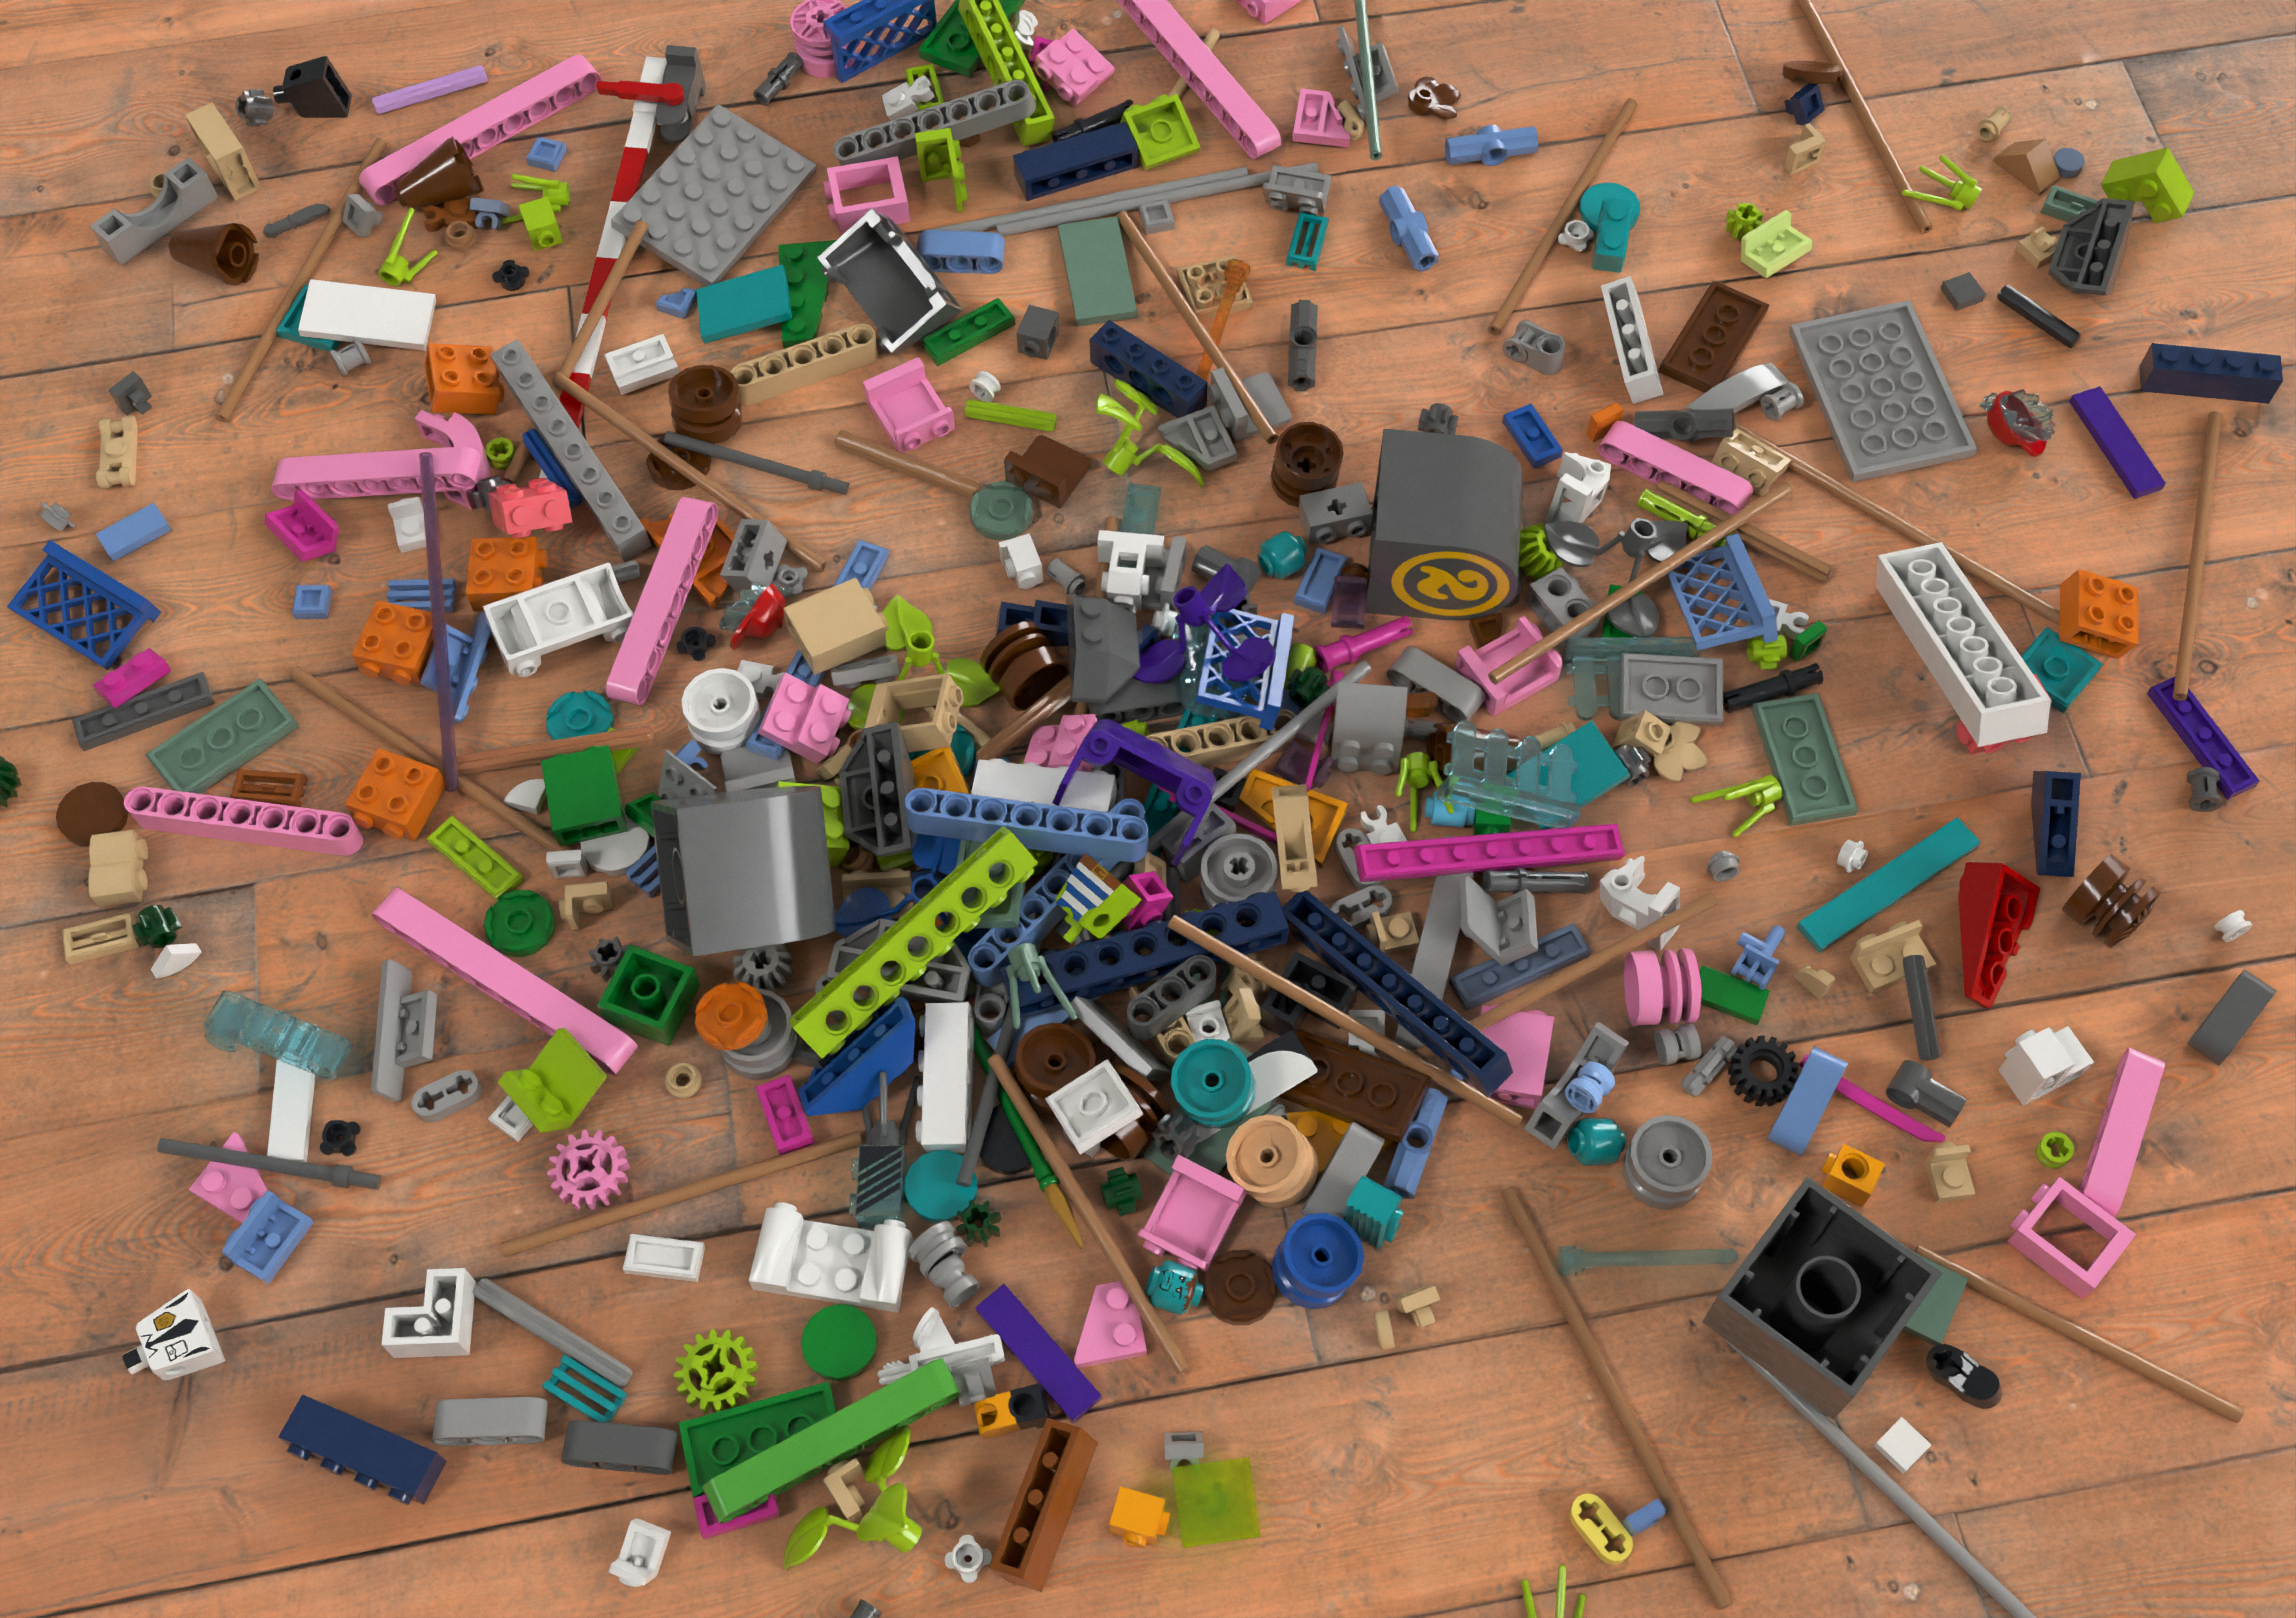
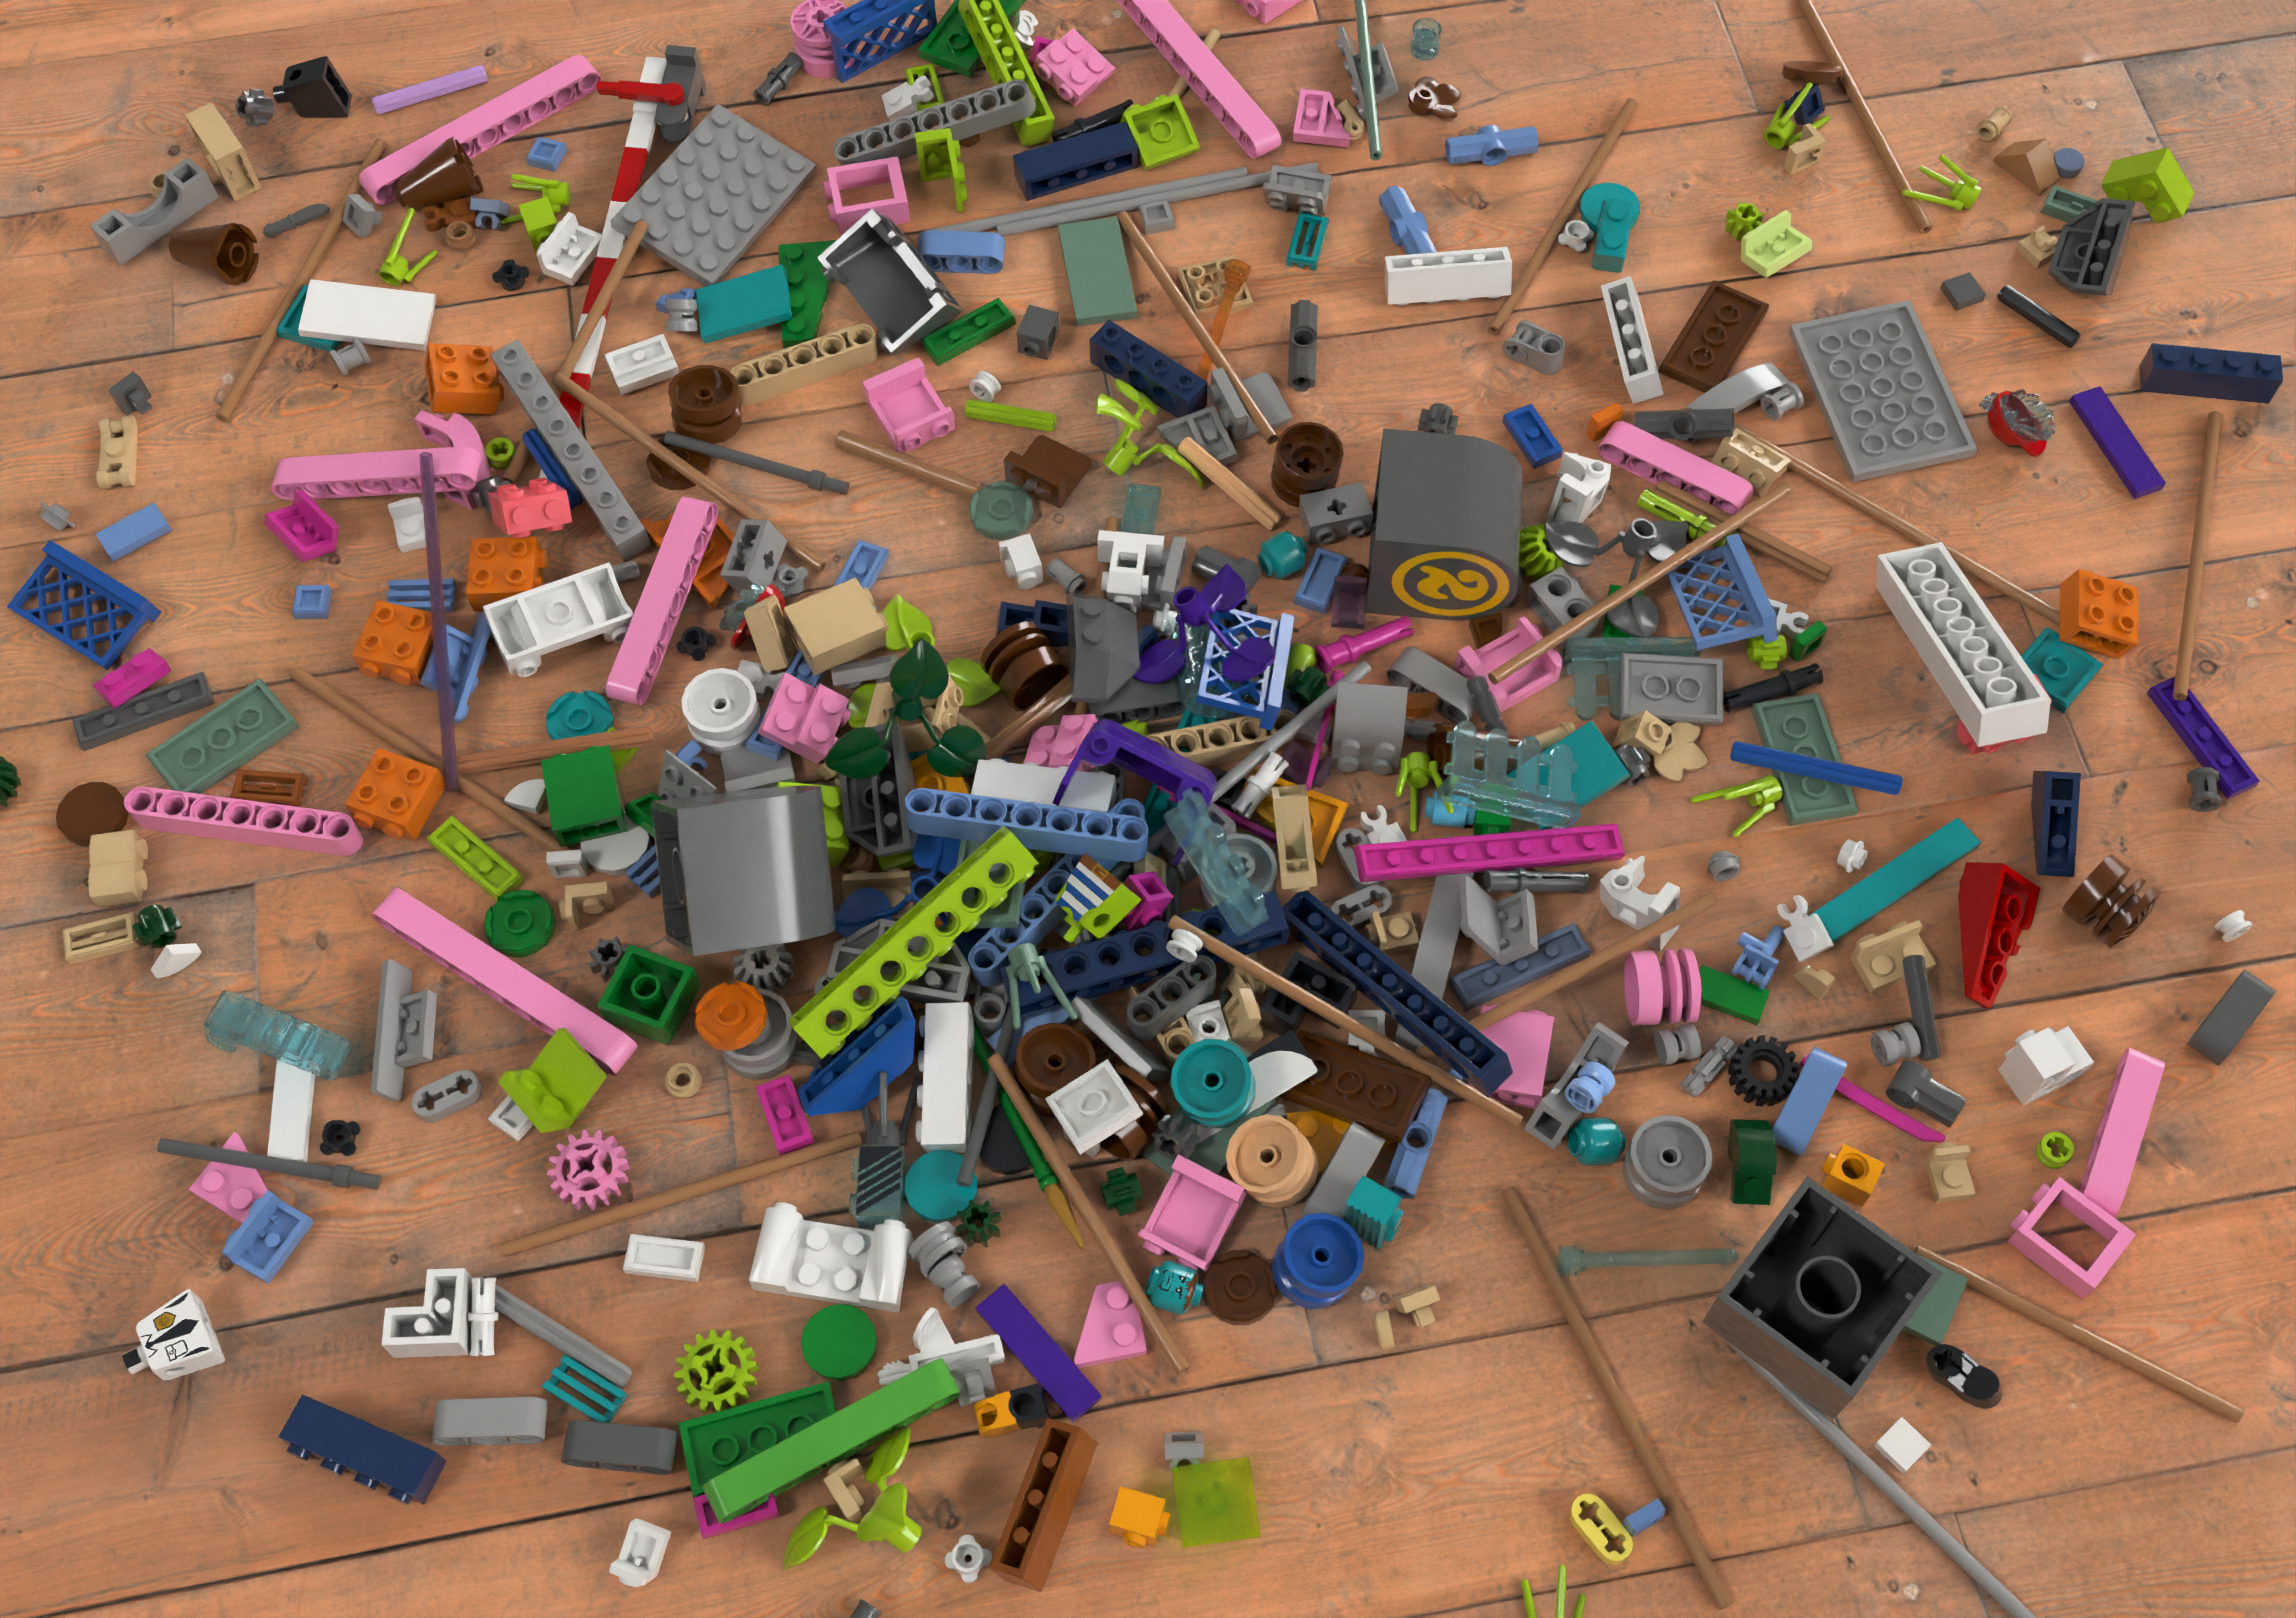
(483, 1316): none -> white pin
(568, 250): none -> white bracket
(681, 314): none -> light grey wheel
(770, 634): none -> tan slope
(913, 675): none -> dark green plant
(1184, 945): none -> white bush
(1215, 864): none -> clear light blue fence
(1229, 483): none -> light nougat axle
(1260, 785): none -> white pin
(1425, 39): none -> clear light blue wheel
(1448, 276): none -> white brick
(1485, 703): none -> dark grey axle
(1754, 1161): none -> dark green brick
(1781, 131): none -> lime plant
(1807, 933): none -> white plate
(1816, 768): none -> blue axle
(1895, 1044): none -> light grey wheel

